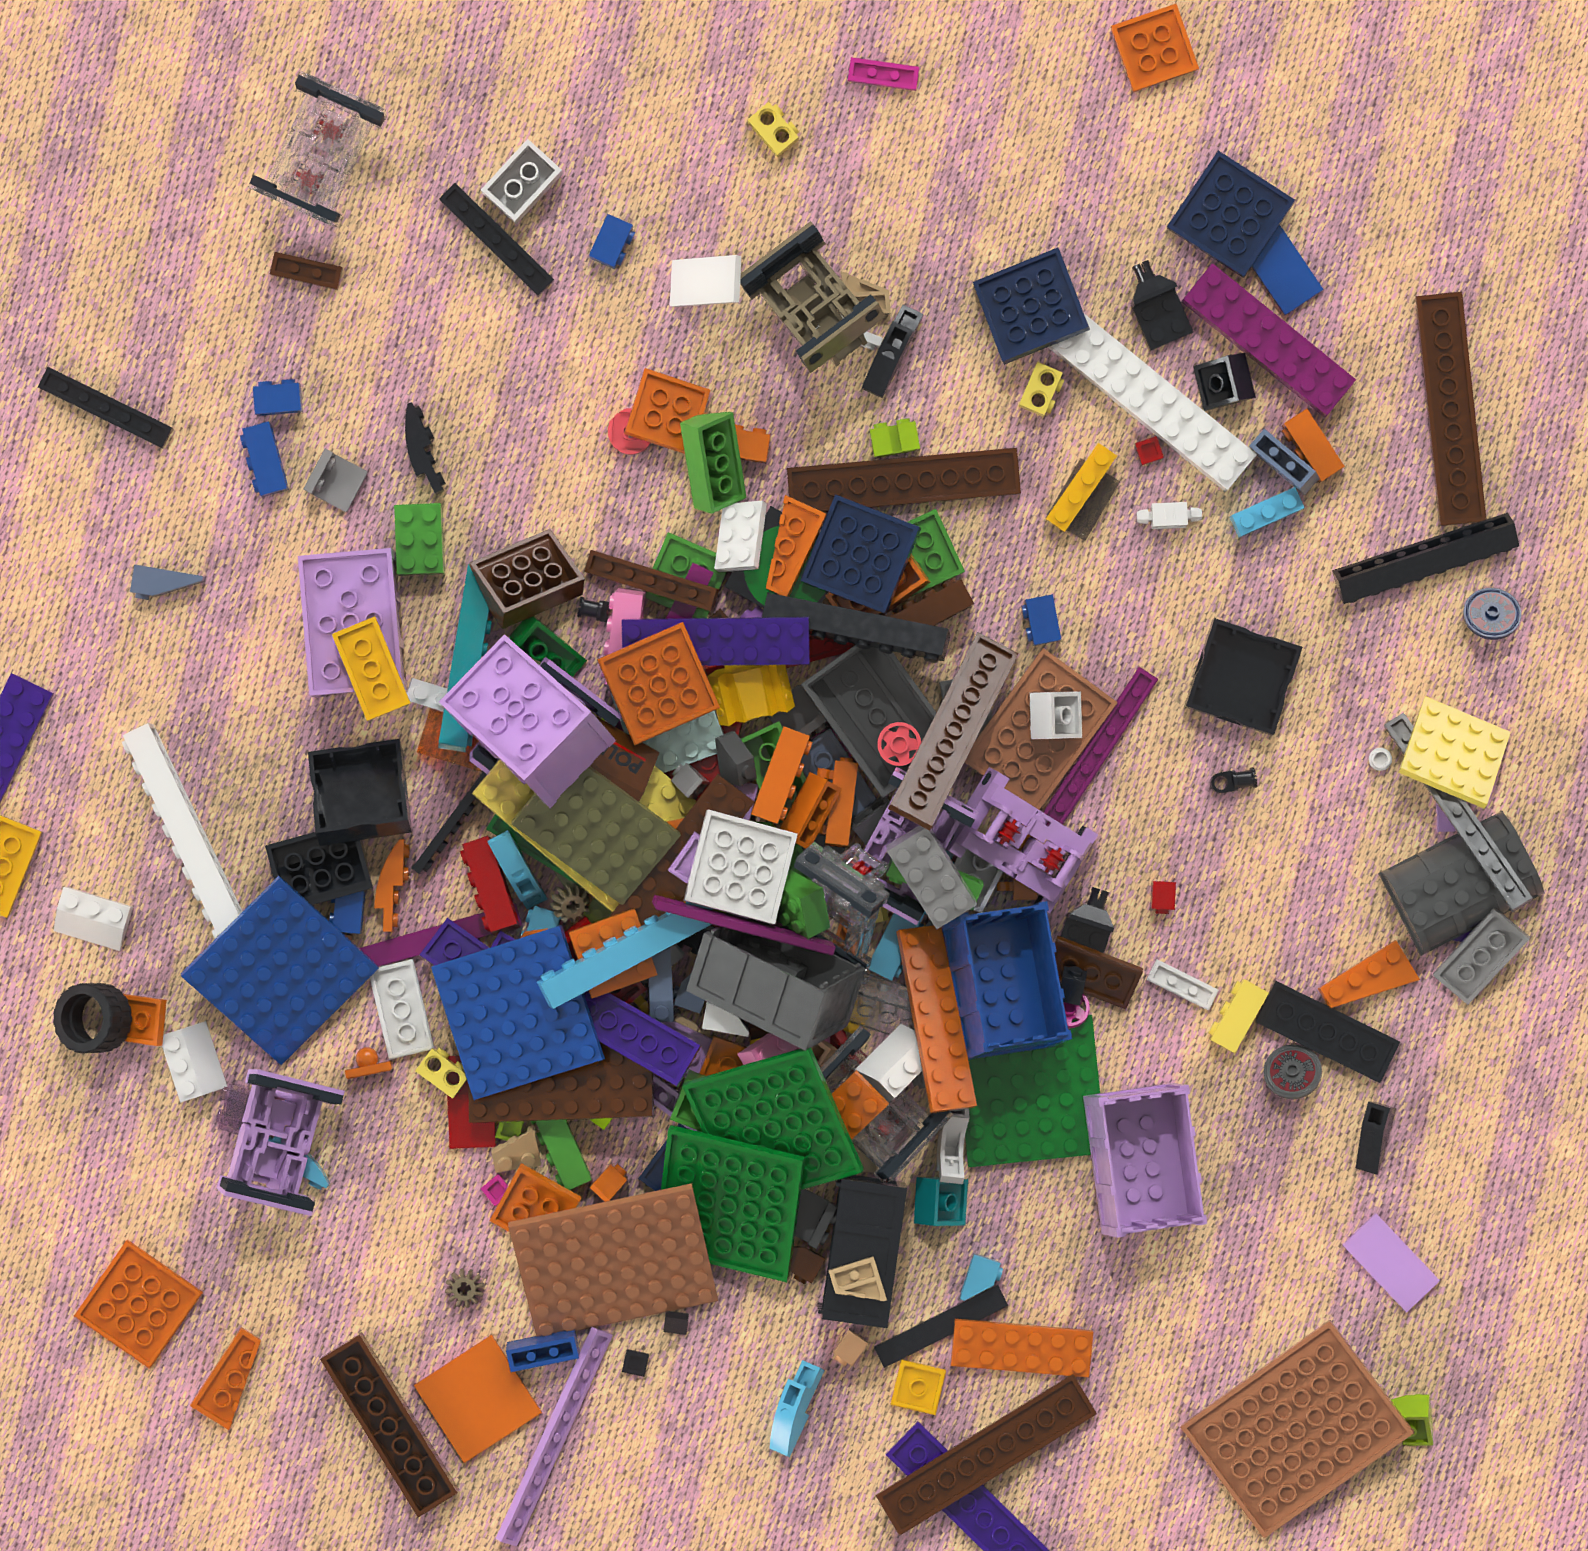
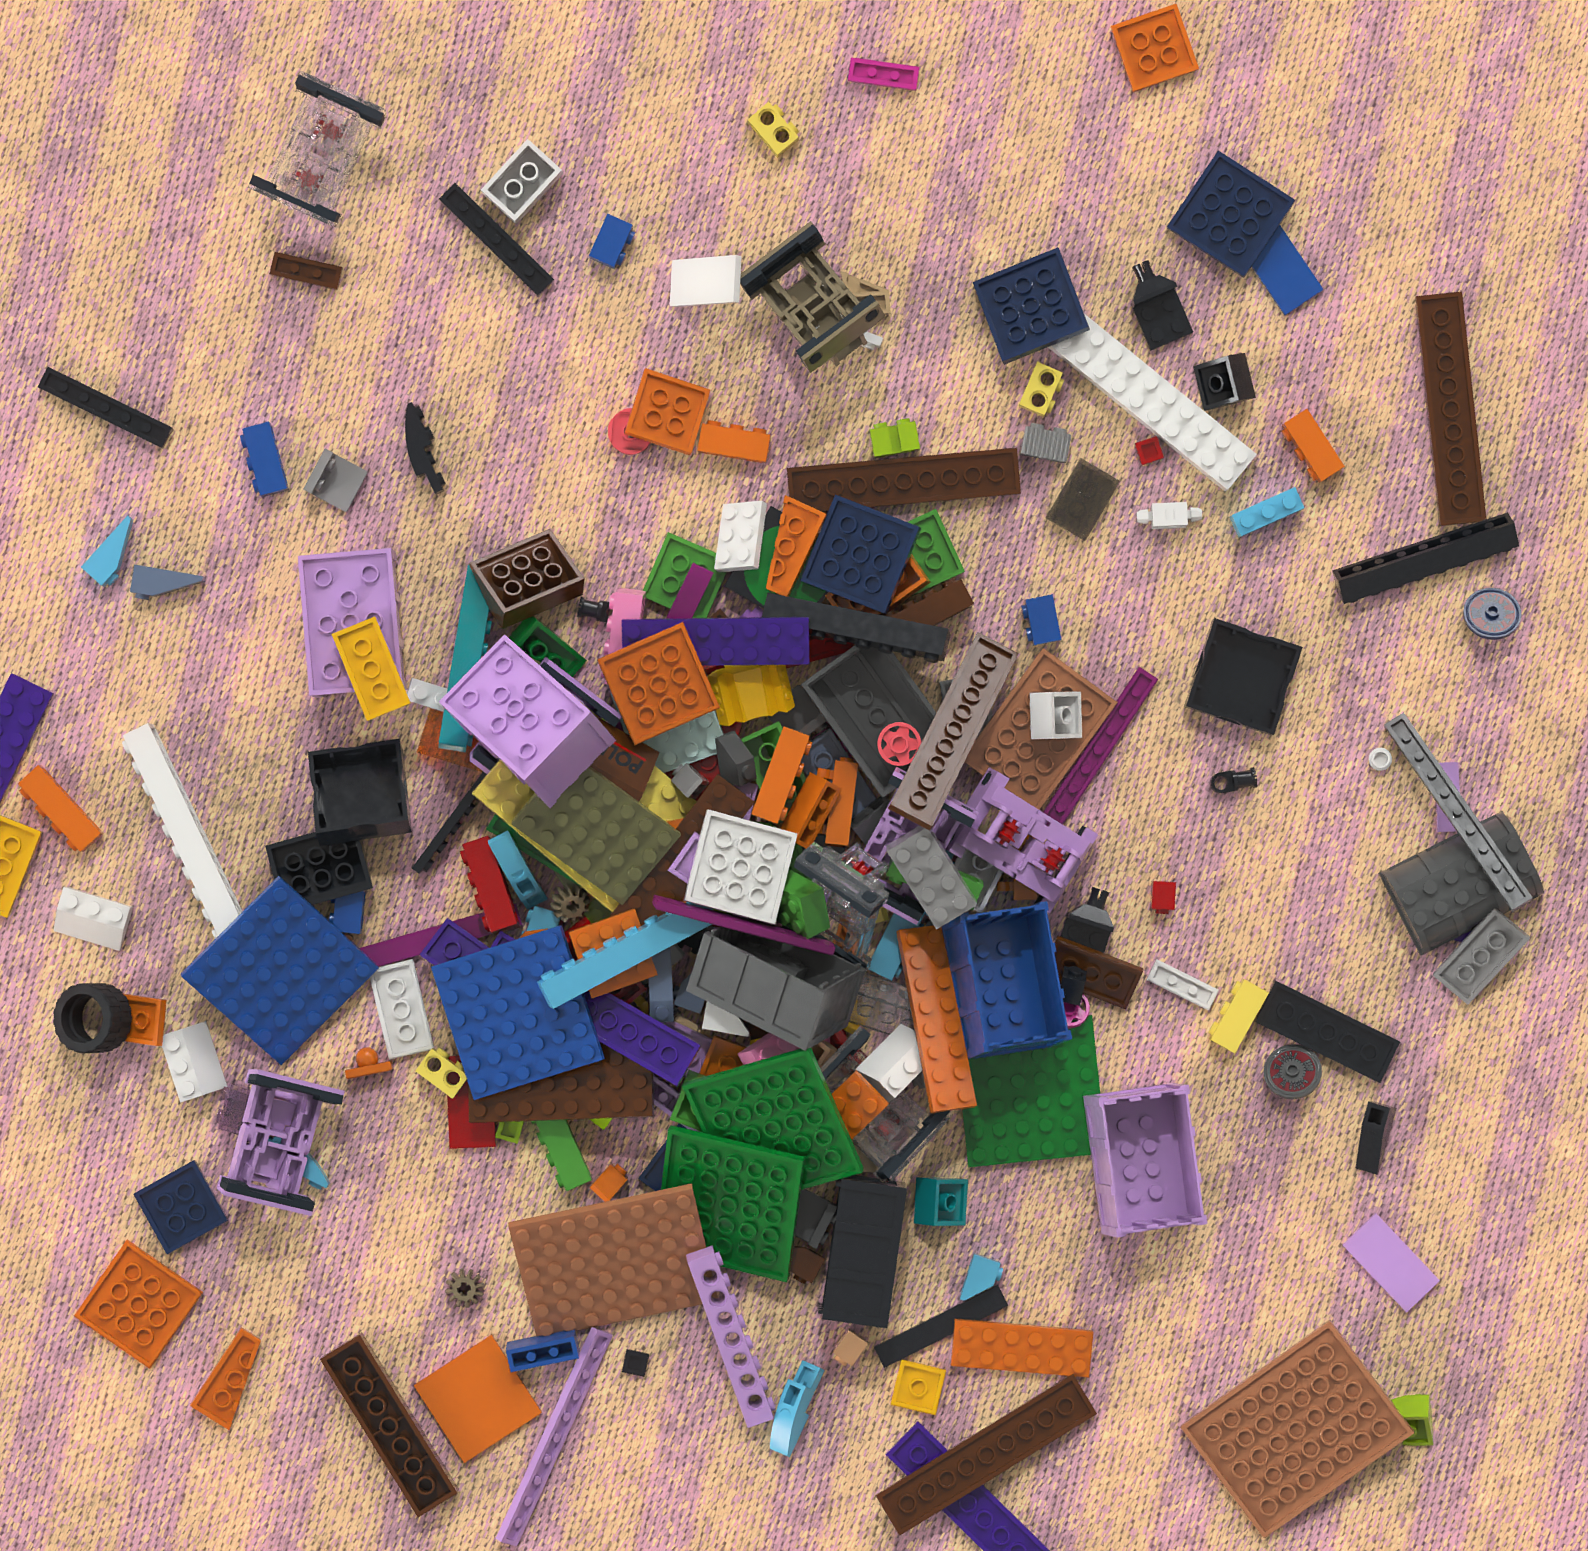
(60, 808): none -> orange brick
(109, 556): none -> medium azure slope
(180, 1206): none -> dark blue plate
(277, 398): blue brick -> none
(392, 874): orange slope -> none
(419, 539): bright green brick -> none
(495, 1189): dark pink tile -> none
(517, 1151): tan wing -> none
(531, 1196): orange plate -> none
(651, 580): reddish brown plate -> none
(676, 1322): black tile -> none
(713, 461): bright green slope -> none
(753, 1411): none -> lavender brick
(858, 1280): tan wing -> none
(891, 351): black slope -> none
(950, 1147): white arch -> none
(1045, 443): none -> light grey brick
(1081, 487): yellow plate -> none
(1268, 340): magenta brick -> none
(1284, 461): sand blue brick -> none
(1374, 974): orange wing -> none
(1454, 752): light yellow plate -> none

